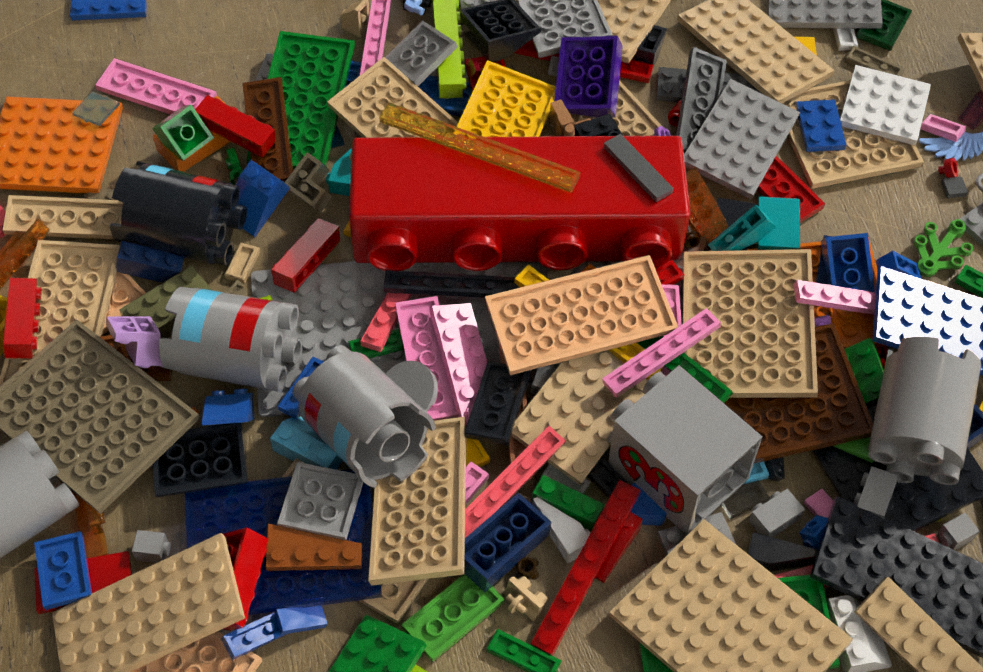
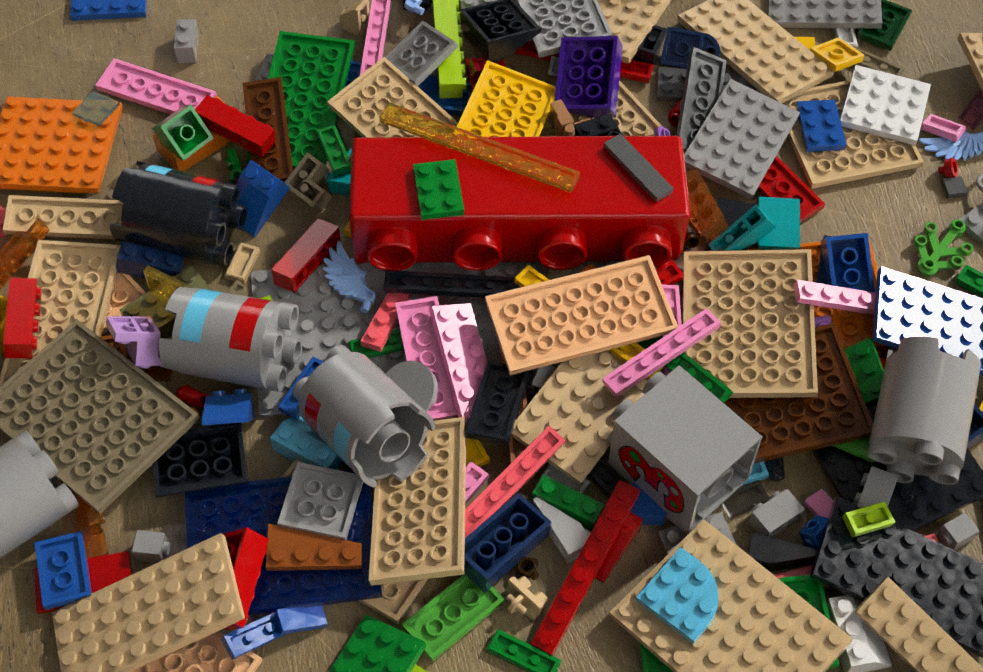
(161, 284): none -> clear yellow tile
(186, 41): none -> light grey brick
(191, 396): none -> red cone
(334, 150): none -> green tile
(348, 277): none -> light blue animal
(438, 189): none -> green plate
(680, 42): none -> dark blue tile
(682, 595): none -> medium azure plate
(837, 54): none -> yellow plate
(868, 519): none -> lime plate
(898, 263): blue arch -> none

